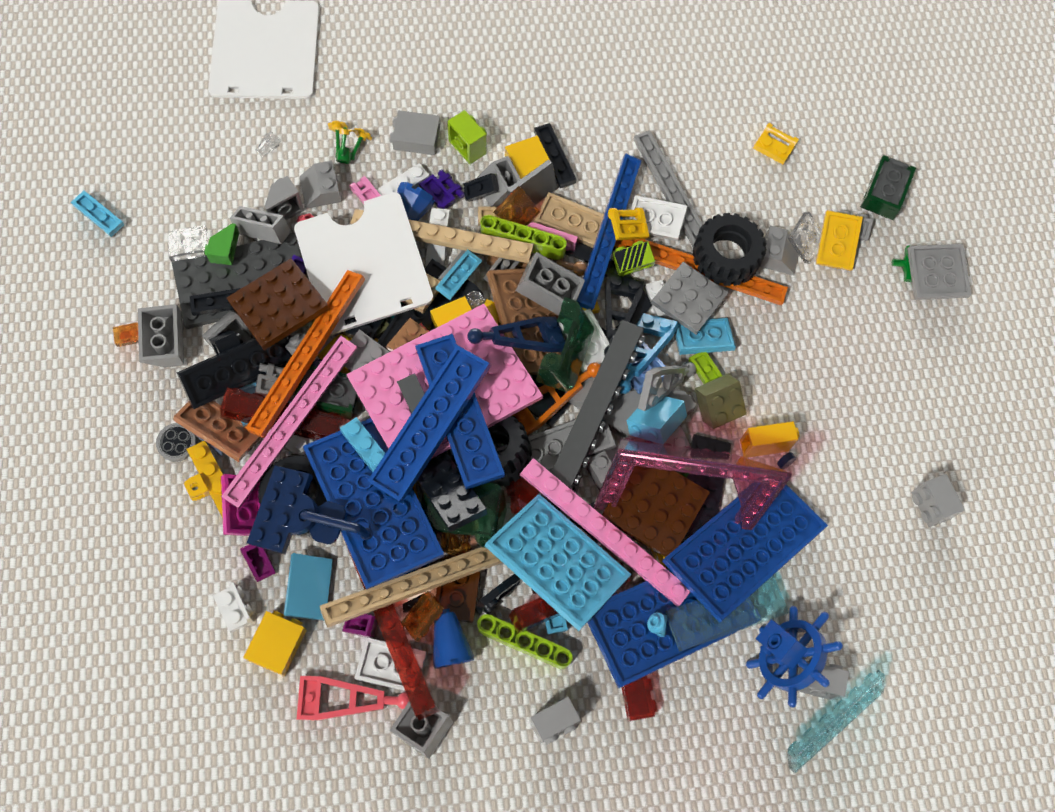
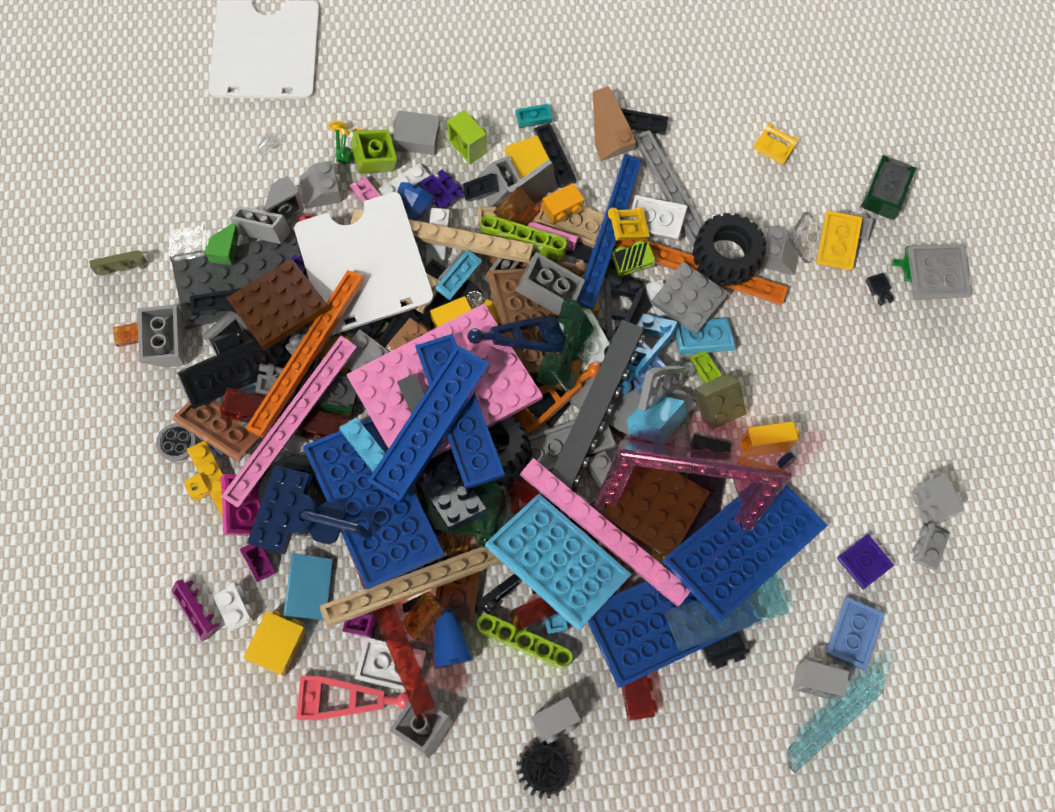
(97, 213): medium azure plate -> none
(118, 262): none -> olive plate
(193, 609): none -> magenta plate
(373, 151): none -> lime brick
(533, 115): none -> teal plate
(561, 777): none -> black gear
(563, 203): none -> light orange brick
(610, 126): none -> medium nougat wedge
(646, 121): none -> black plate
(657, 624): medium azure plate -> none
(725, 650): none -> black bracket
(782, 647): blue piece -> none
(855, 633): none -> medium blue plate
(865, 561): none -> dark purple plate
(880, 286): none -> black plate
(930, 546): none -> light grey bracket

